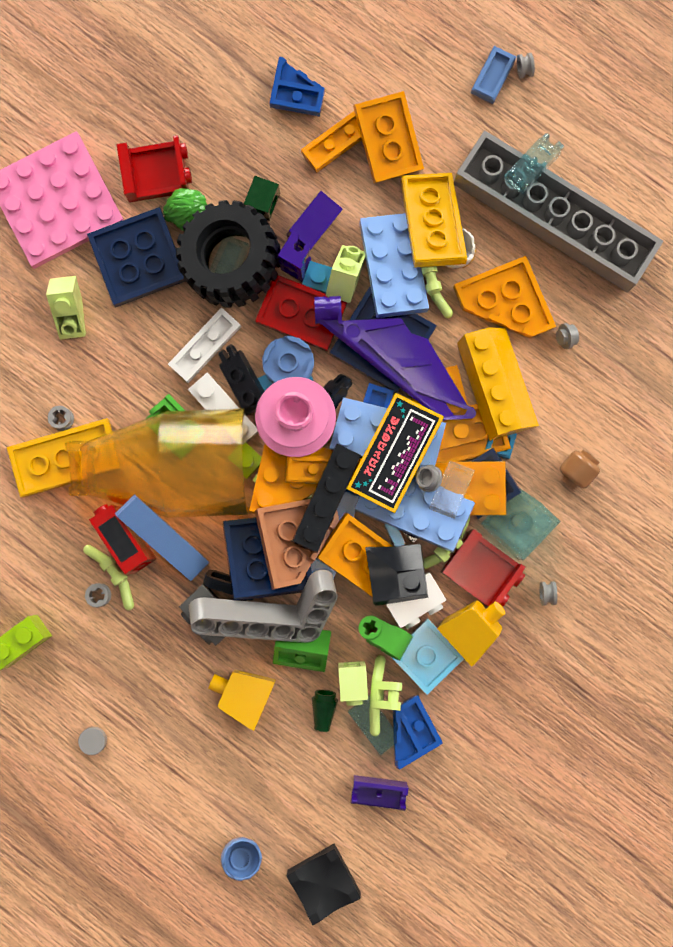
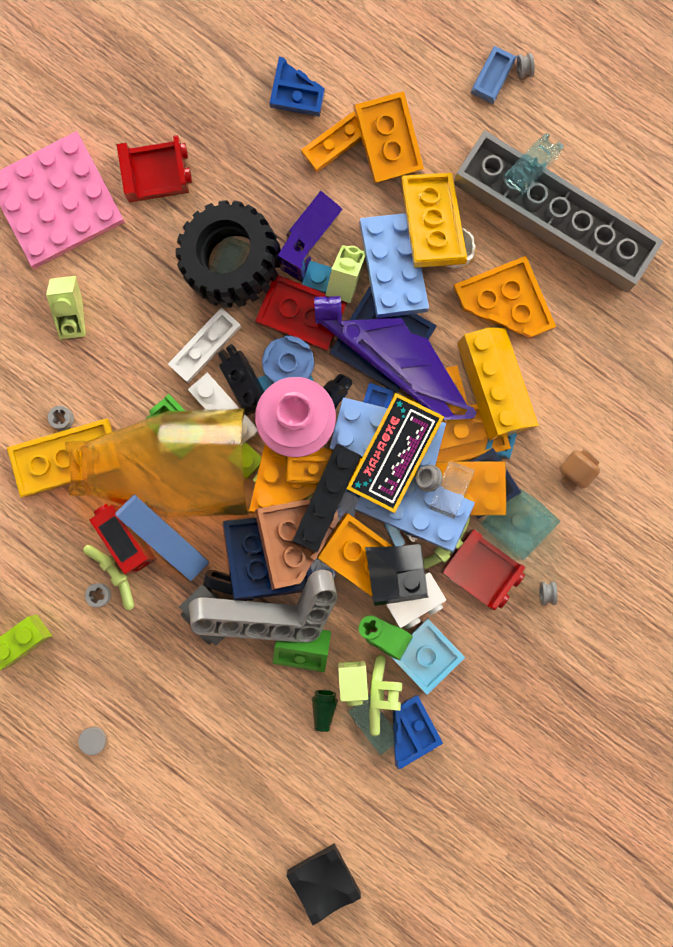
(136, 257): dark blue plate -> none
(183, 205): bright green hair -> none
(241, 858): medium blue hair -> none
(243, 695): yellow torso -> none
(263, 196): dark green brick -> none
(379, 792): dark purple hinge -> none
(433, 288): yellowish green piece -> none
(473, 629): yellow torso -> none
(567, 335): light grey plate -> none

